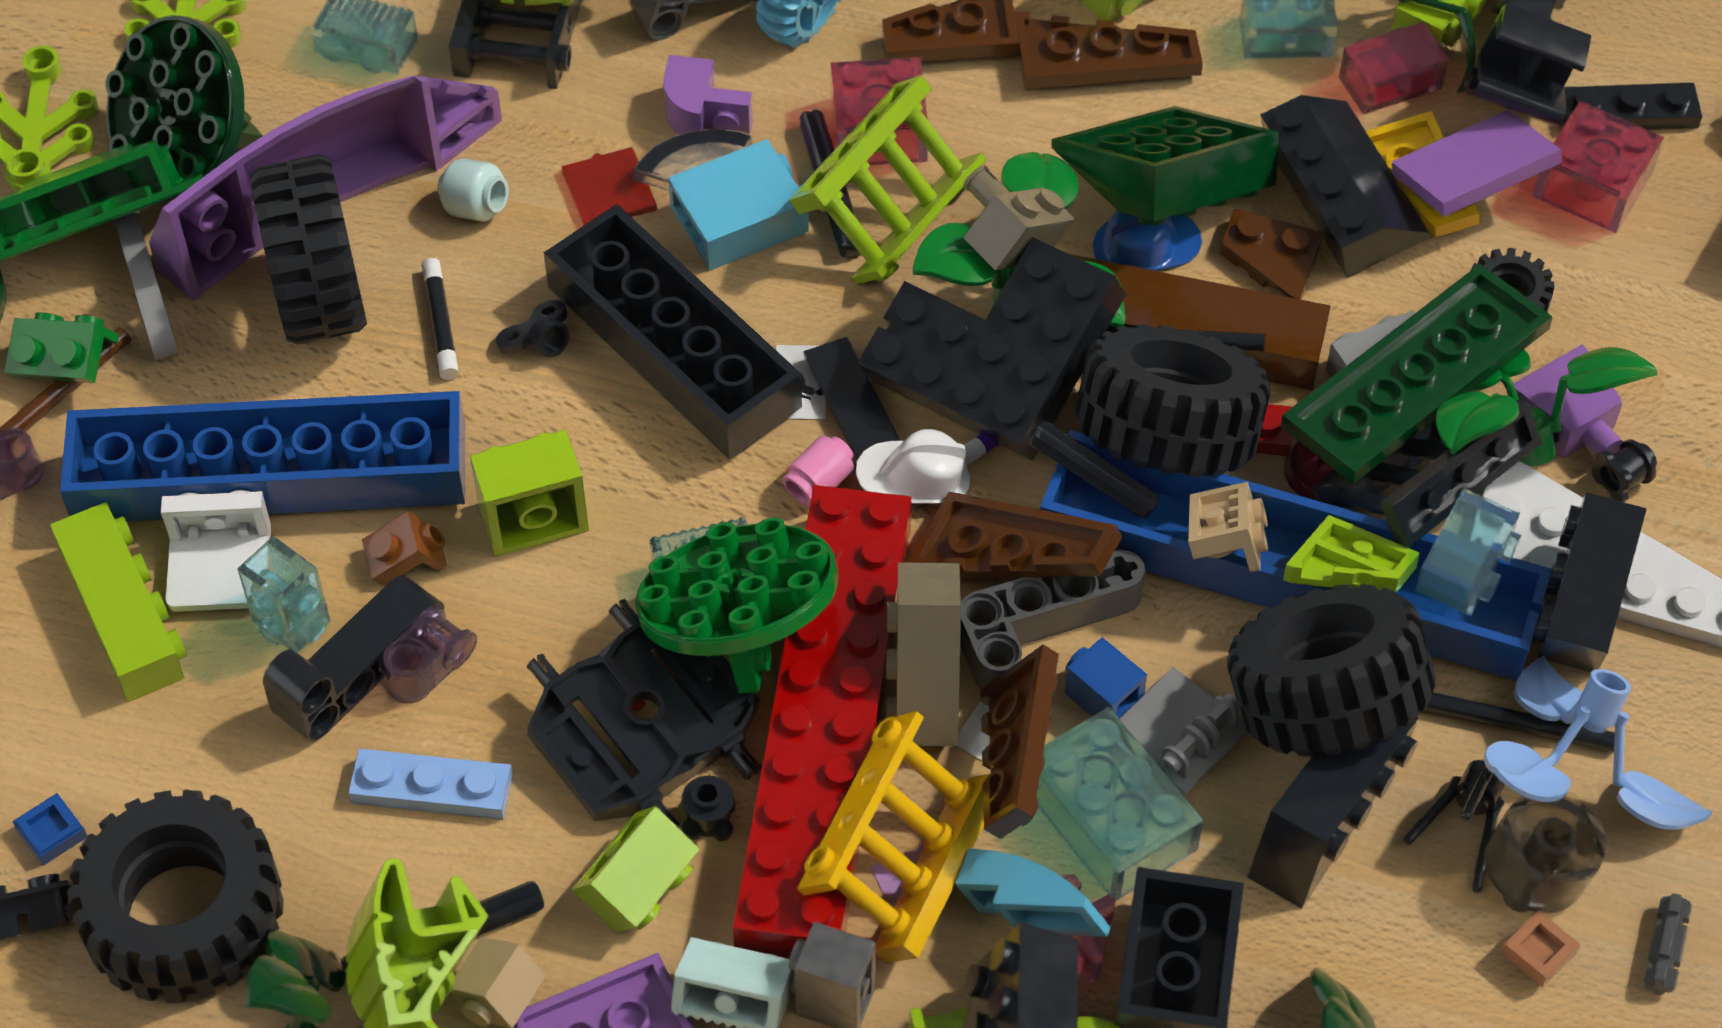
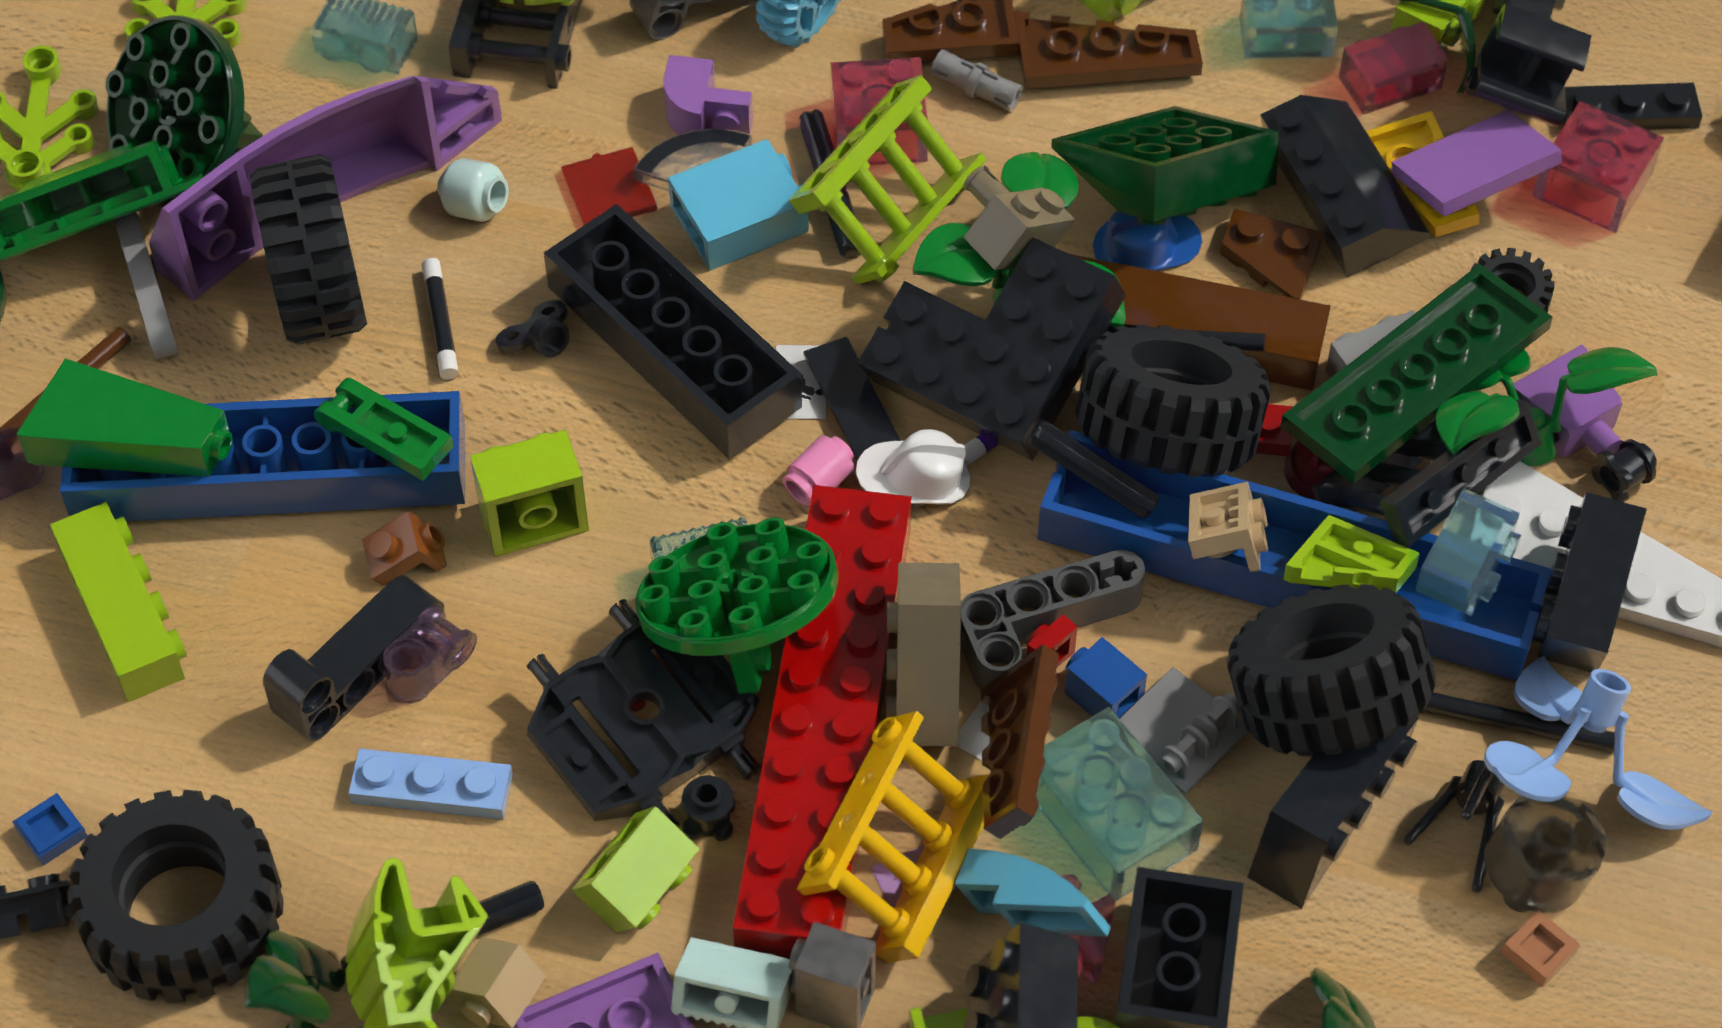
(57, 348): green bracket -> none
(121, 425): none -> green slope
(207, 545): white bracket -> none
(284, 595): clear light blue brick -> none
(385, 428): none -> green plate
(976, 80): none -> light grey pin
(1014, 540): reddish brown wing -> none
(1058, 636): none -> red plate
(1667, 944): dark grey axle -> none

